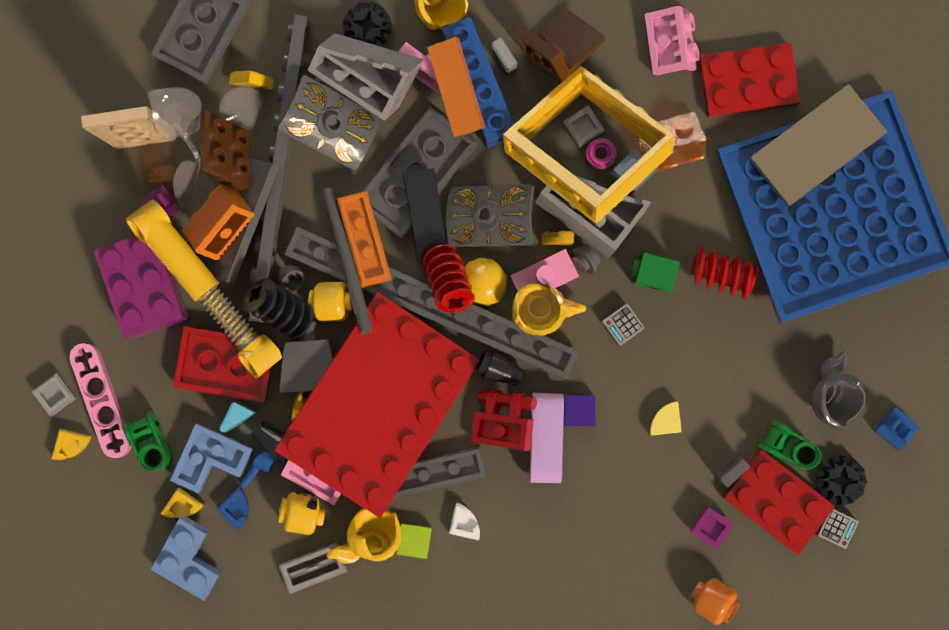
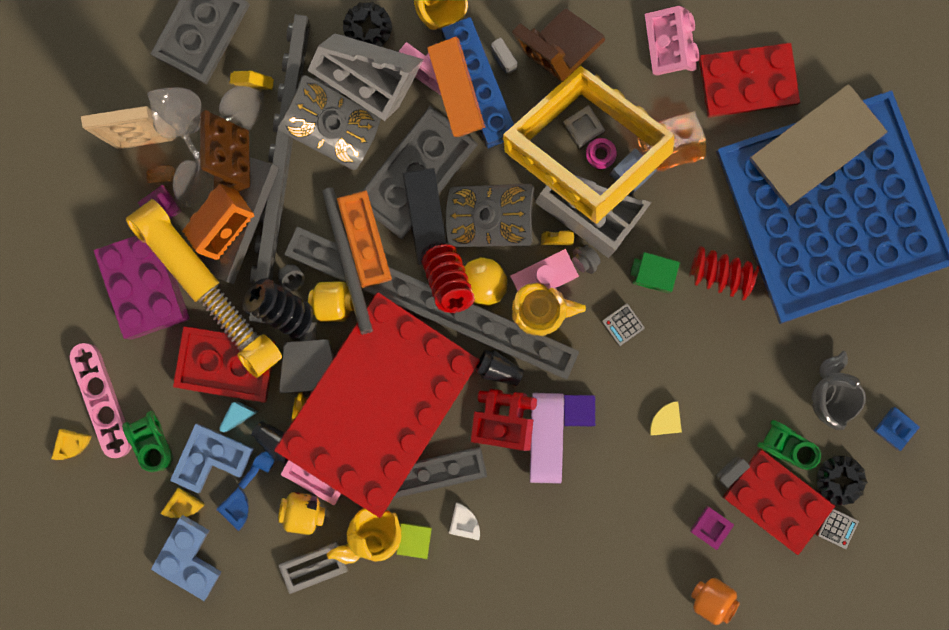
(54, 394): light grey tile -> none

